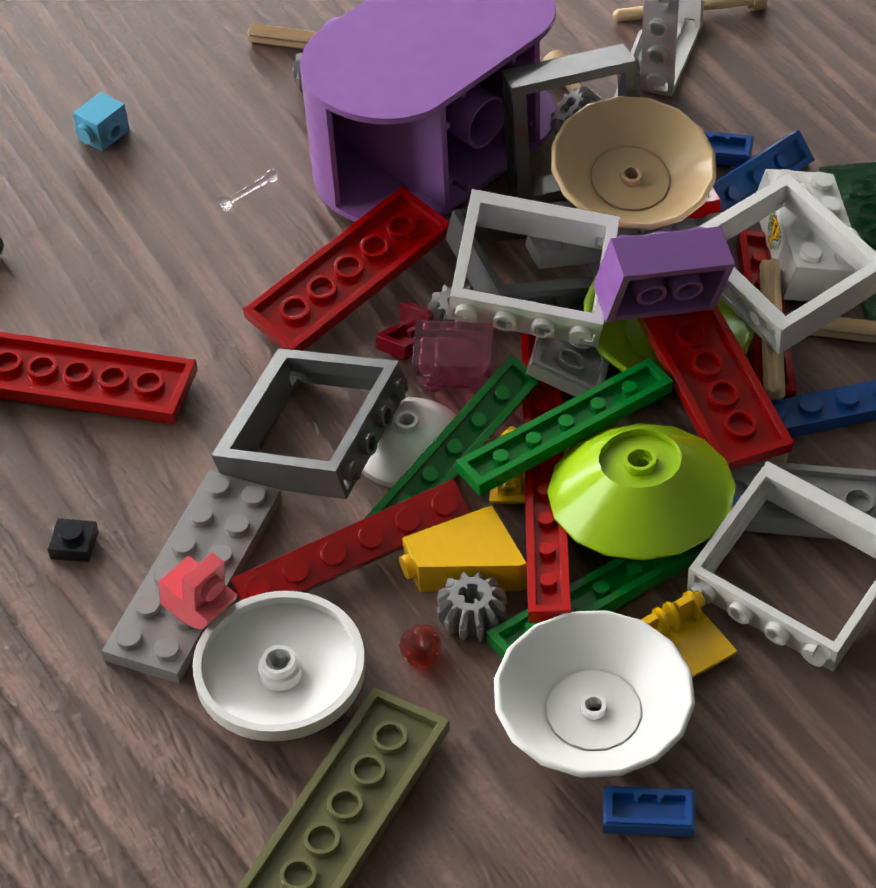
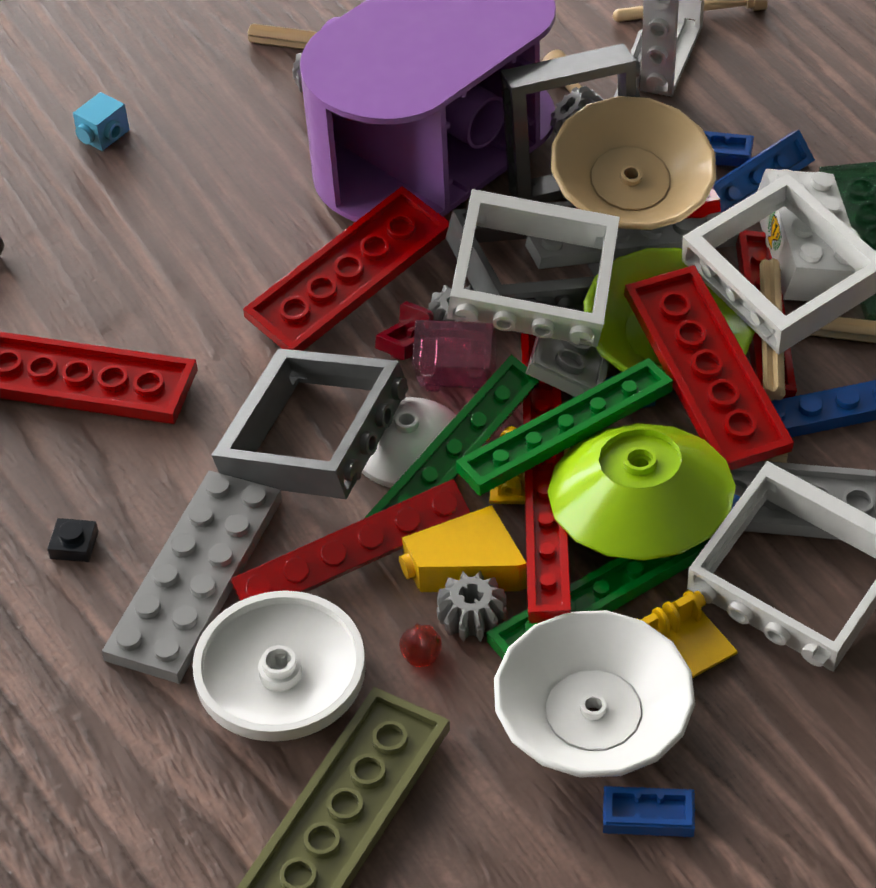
(196, 591): coral brick -> none
(225, 202): clear hinge -> none
(663, 273): medium lavender brick -> none

